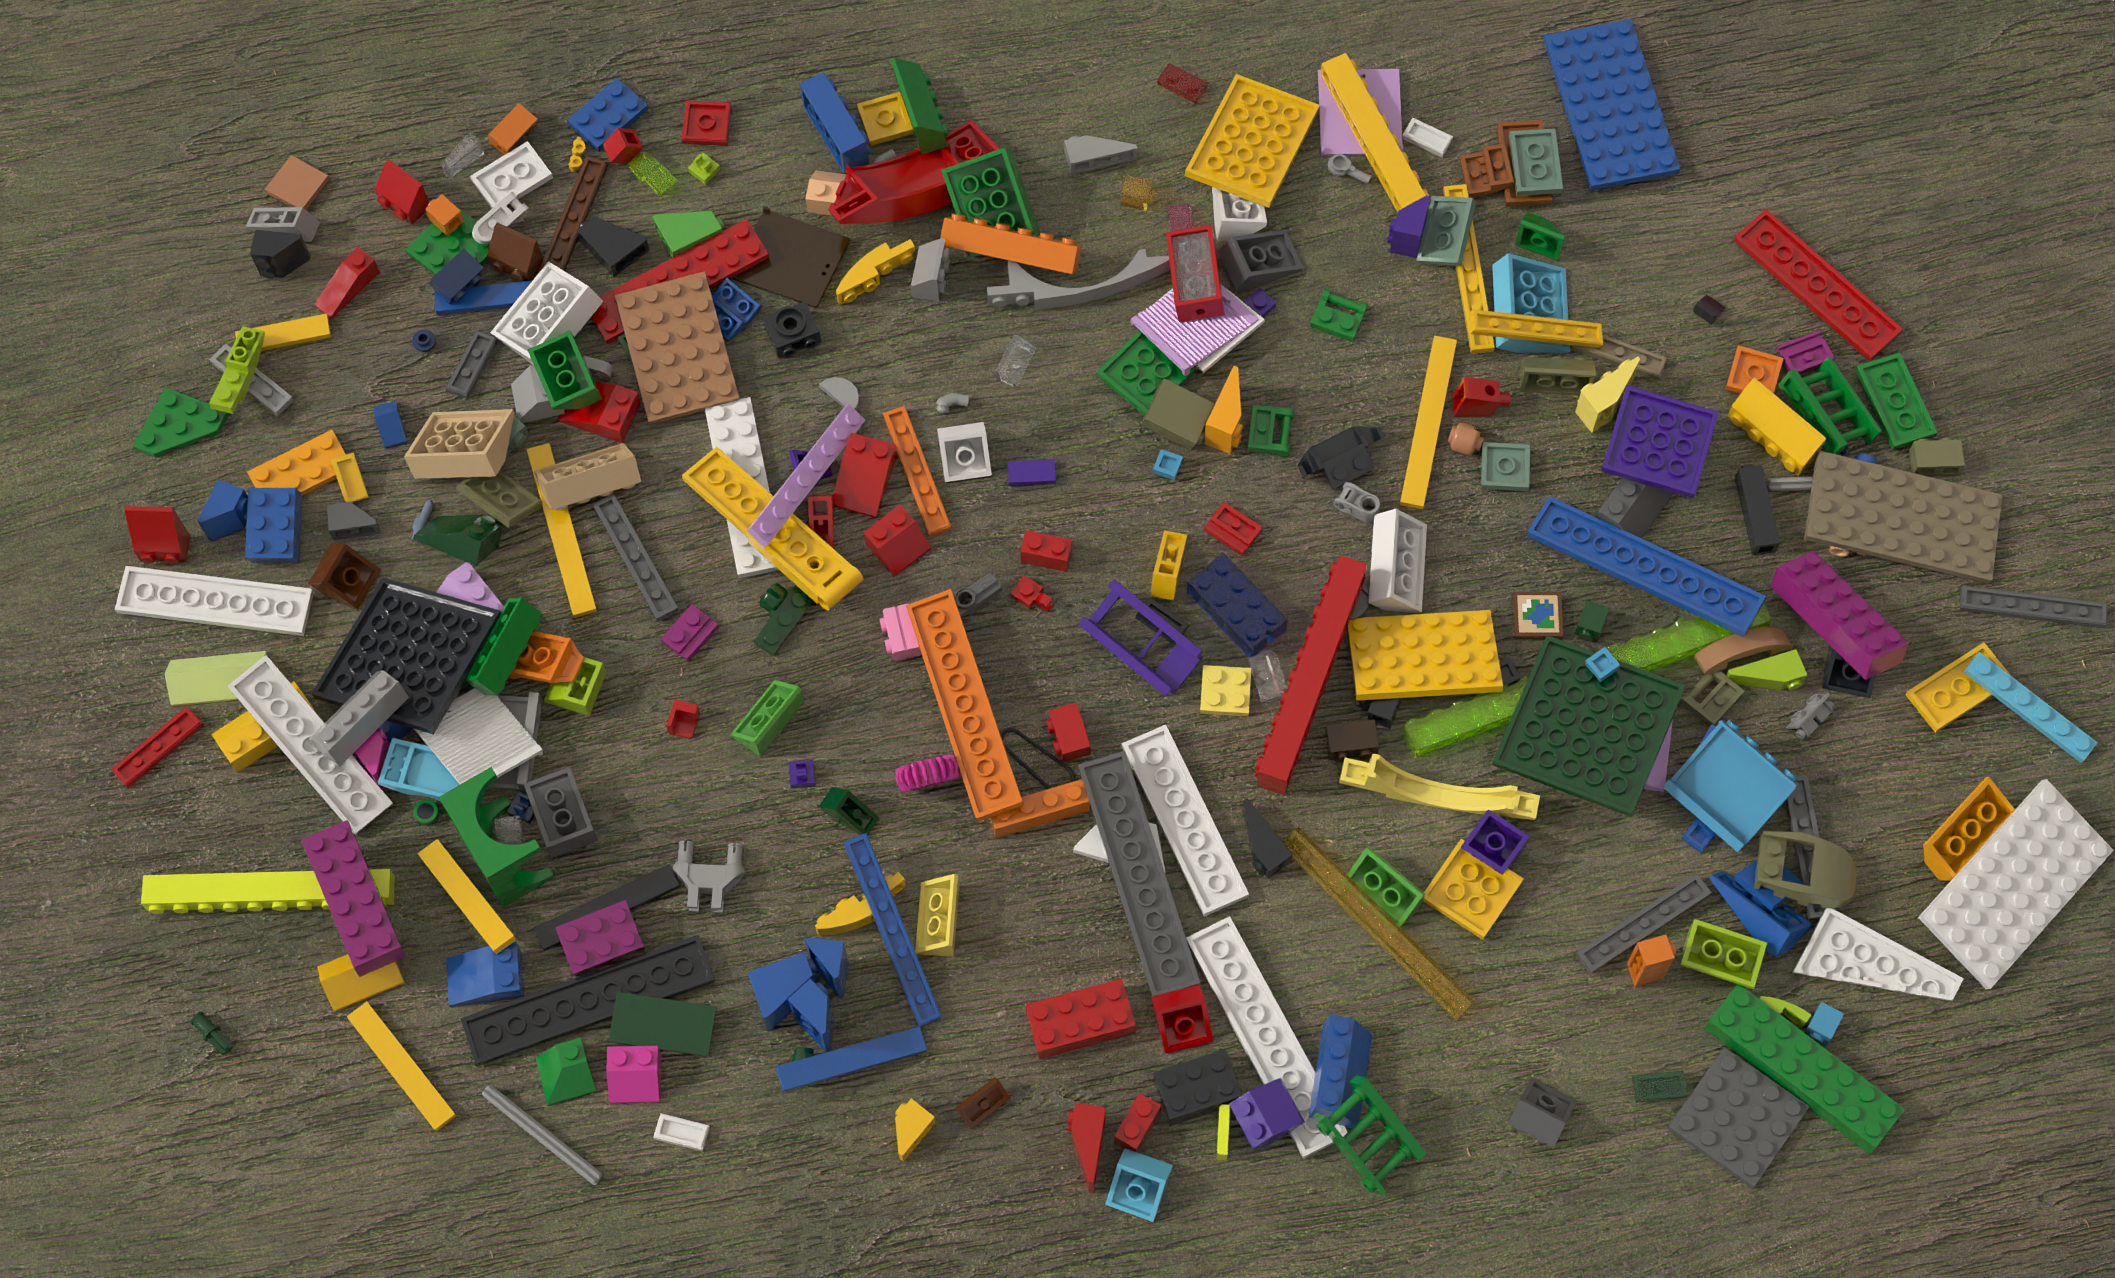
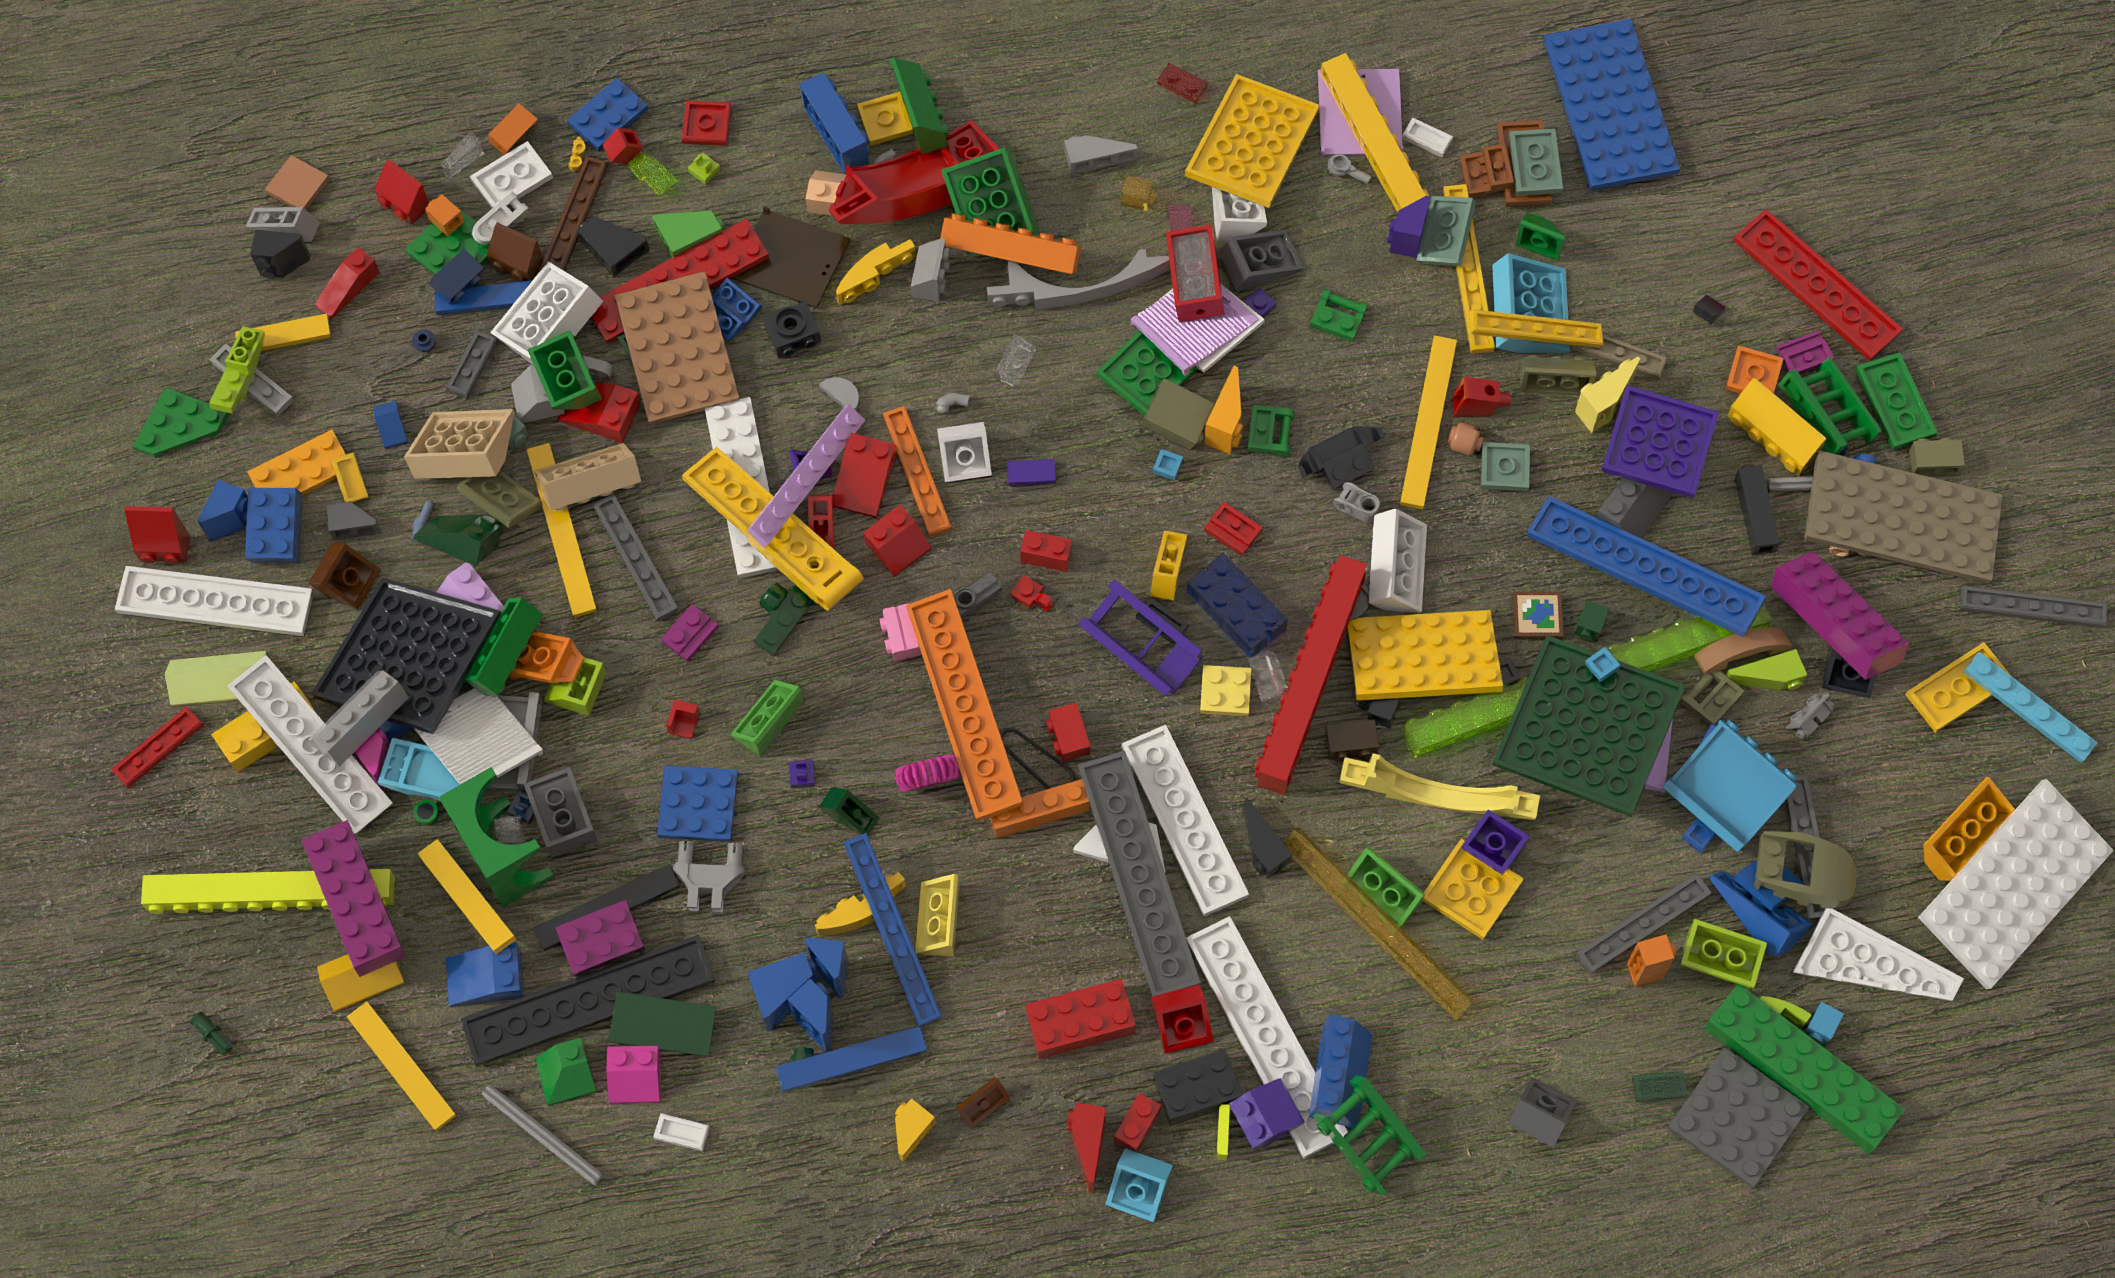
(697, 803): none -> blue plate

